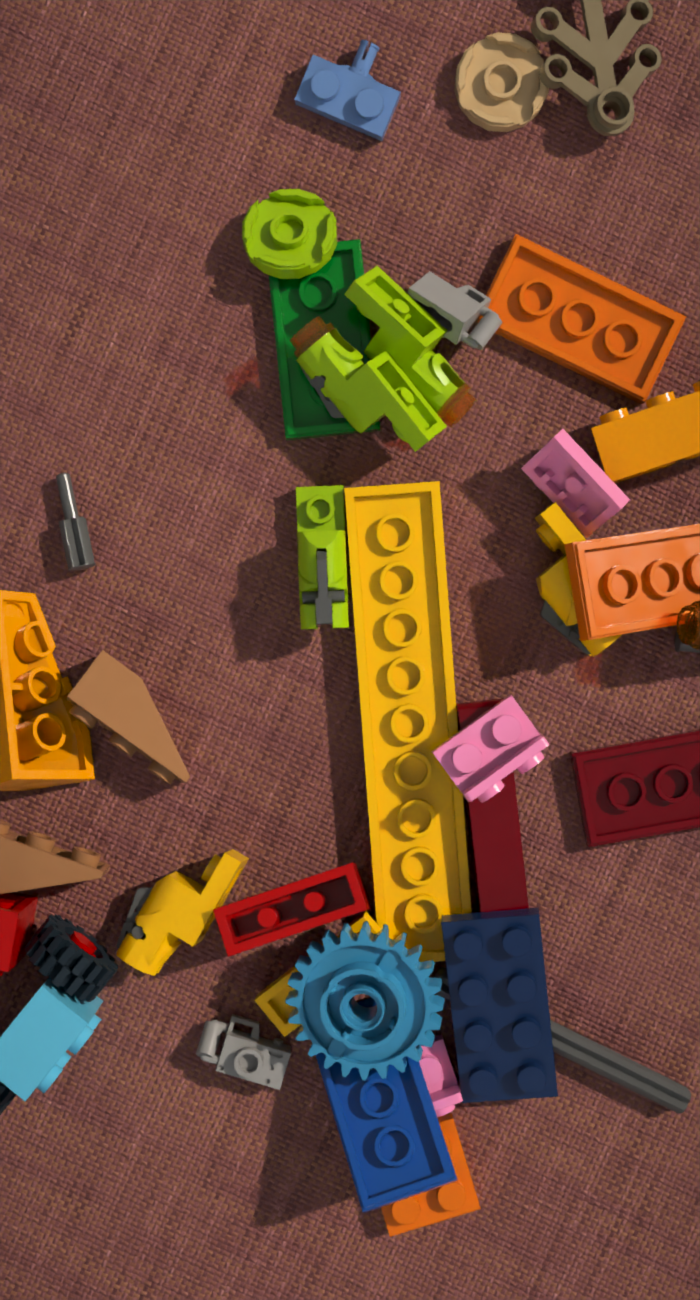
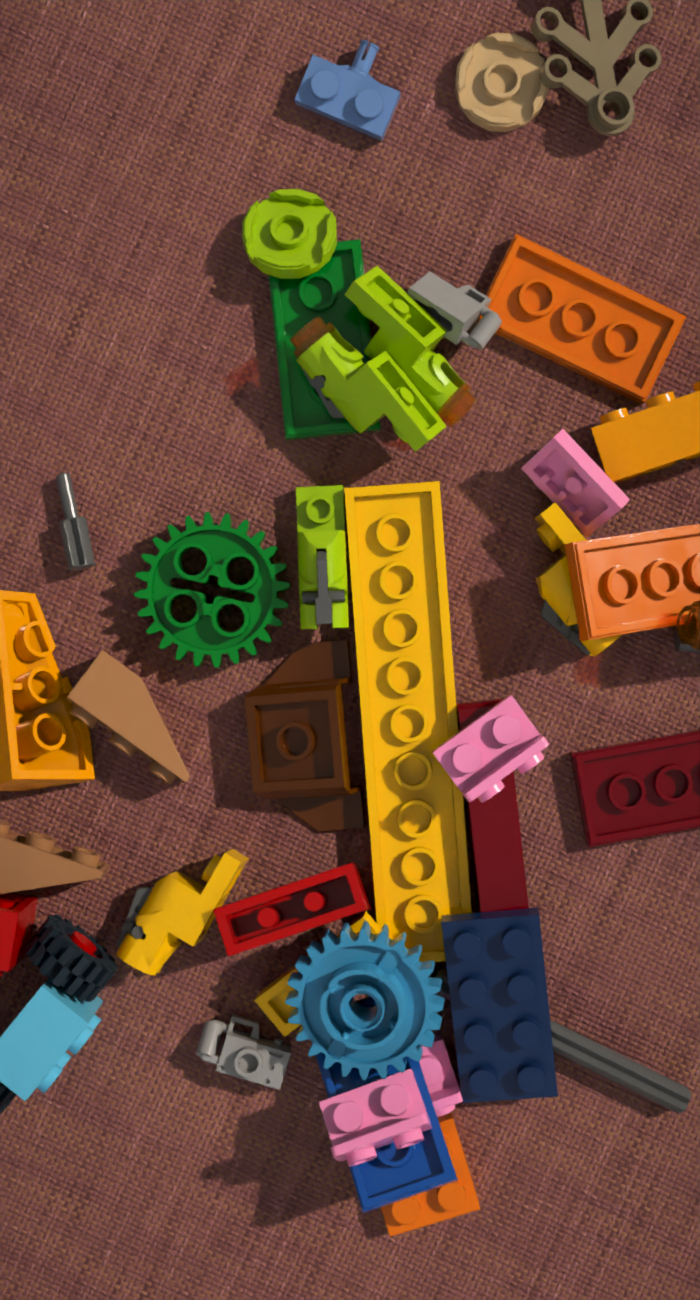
(222, 547): none -> green gear
(301, 738): none -> reddish brown piece
(374, 1117): none -> bright pink bracket

